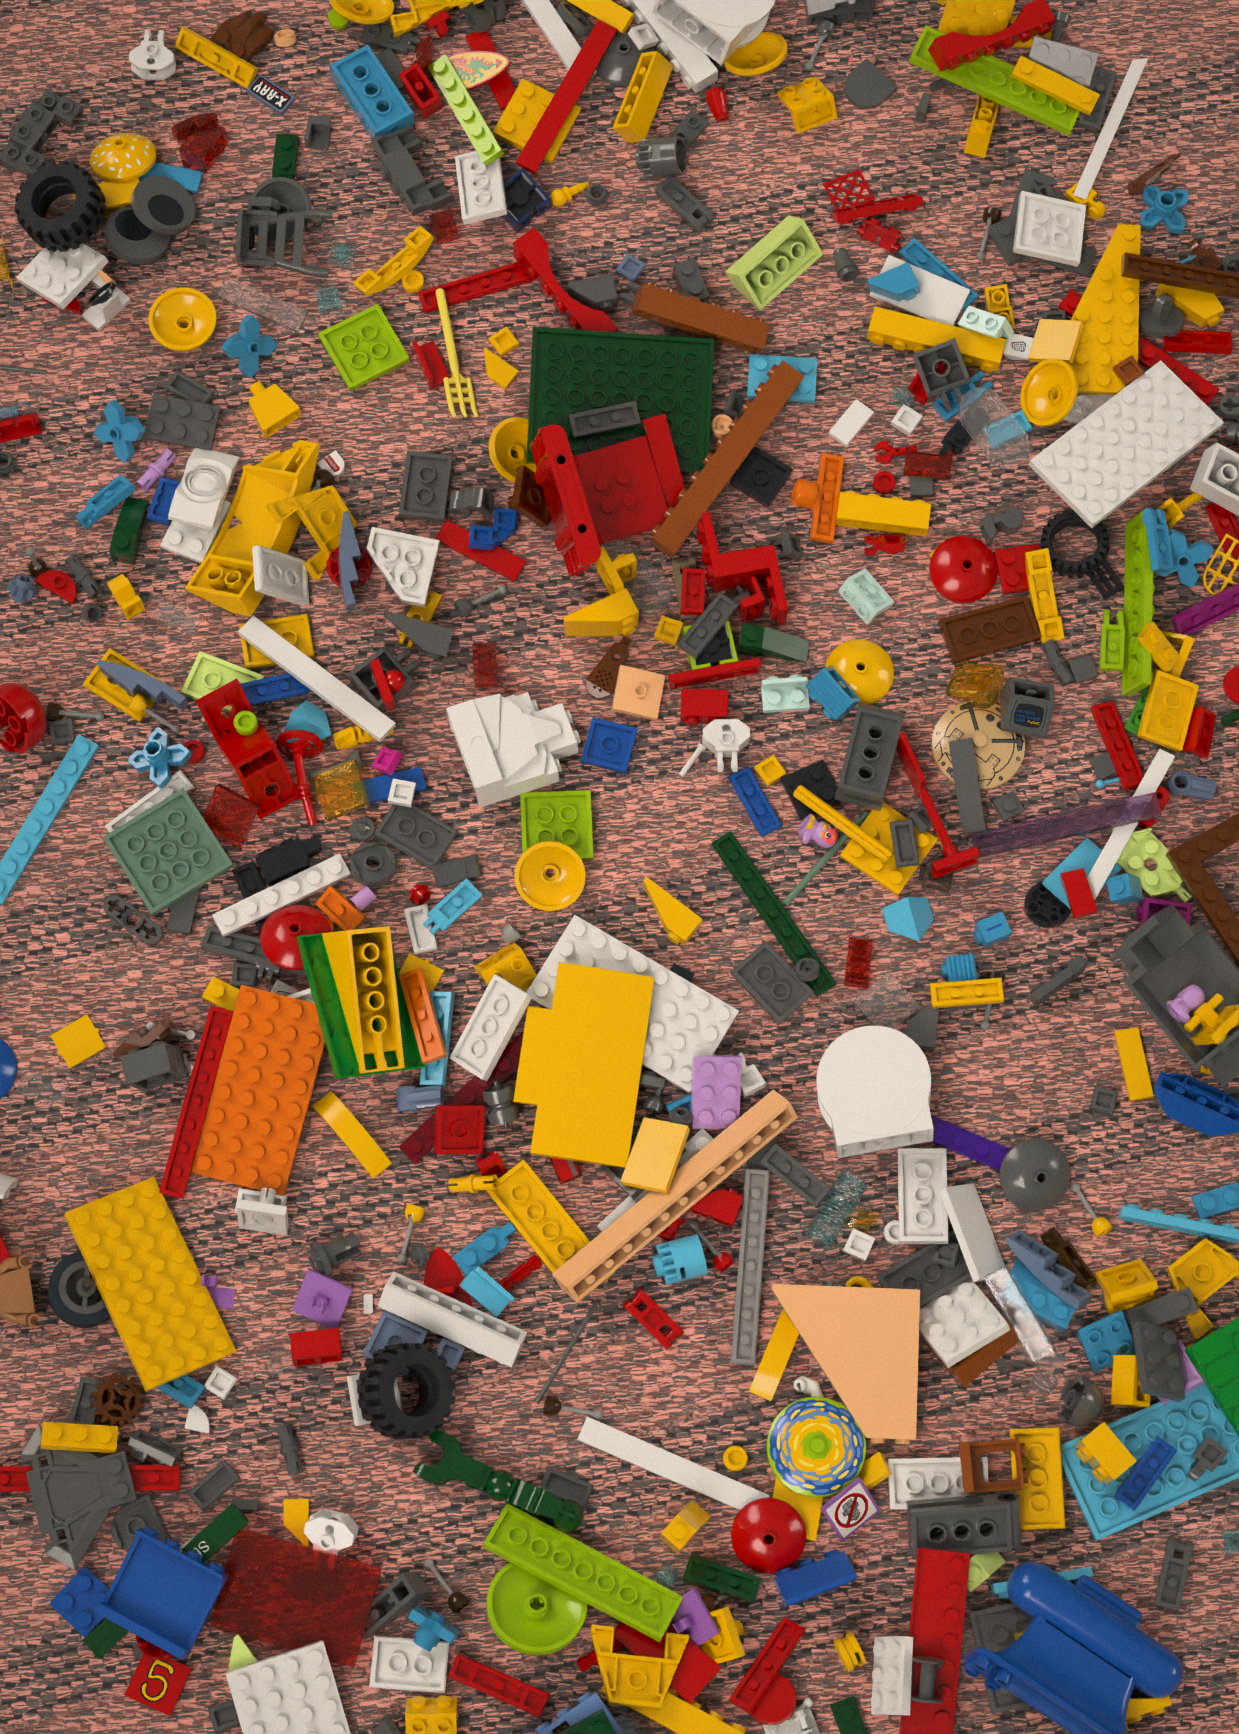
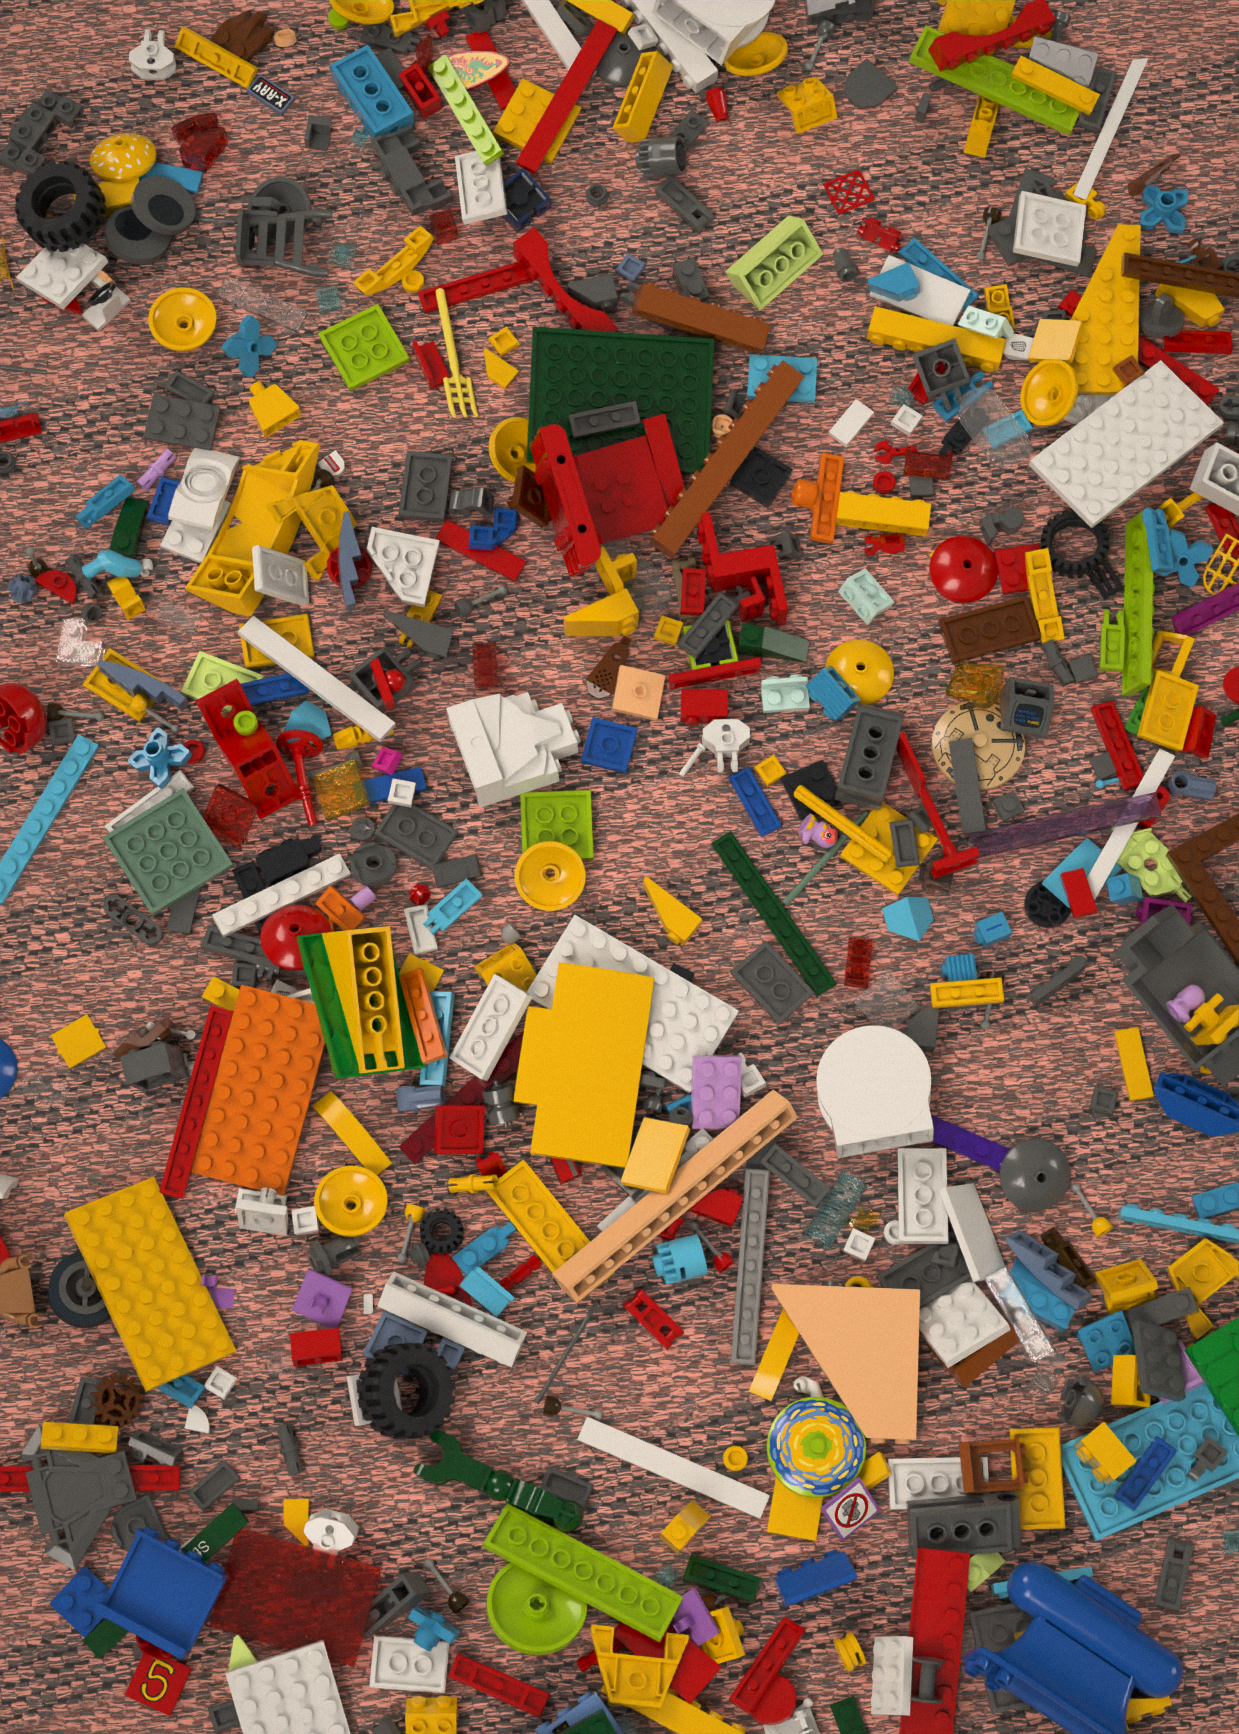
(73, 647): none -> clear plate
(117, 565): none -> medium azure arm
(120, 430): dark azure plant -> none
(285, 156): dark green hinge -> none
(305, 1220): none -> white tile
(348, 1186): none -> yellow dish
(359, 138): none -> clear light blue plate
(450, 1243): none -> black tyre
(561, 196): yellow bar -> none
(773, 1518): red dish -> none
(807, 969): dark grey tile -> none
(906, 202): red plate -> none
(1158, 645): yellow plate -> none

